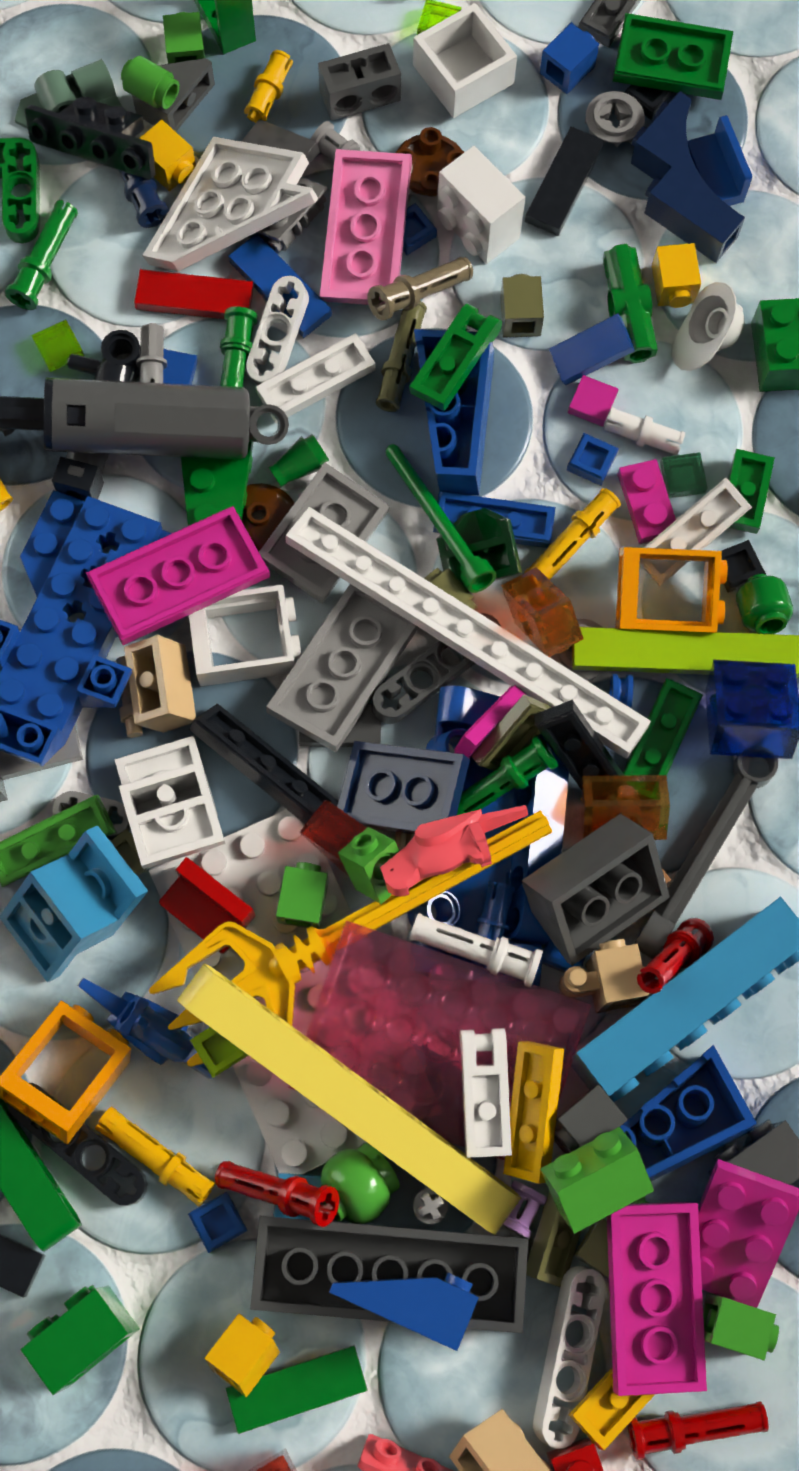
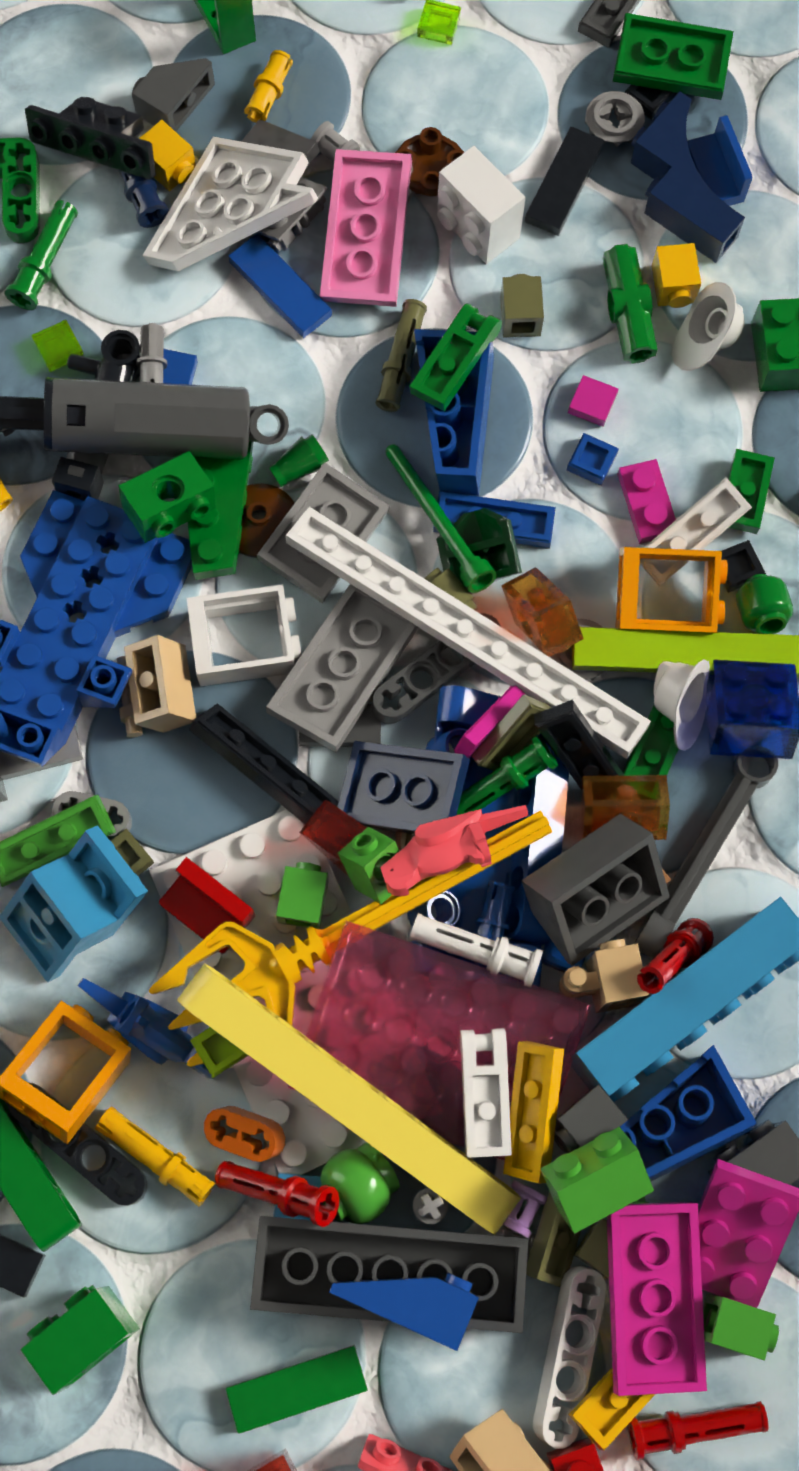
(59, 91): sand green panel -> none
(149, 82): bright green brick -> none
(168, 802): white bracket -> none
(176, 479): none -> green brick
(178, 575): dark pink tile -> none
(183, 37): bright green brick -> none
(190, 294): red tile -> none
(217, 1222): blue tile -> none
(236, 344): green pin -> none
(241, 1142): none -> orange beam
(243, 1353): yellow brick -> none
(296, 309): white beam -> none
(317, 376): white plate -> none
(359, 81): dark grey brick -> none
(407, 290): dark tan pin -> none
(418, 229): blue tile -> none
(464, 60): white piece -> none
(569, 58): blue brick -> none
(584, 525): yellow pin -> none
(591, 349): blue tile -> none
(622, 689): blue bush -> none
(644, 431): white pin -> none
(682, 698): none -> white piece
(683, 475): clear green tile -> none

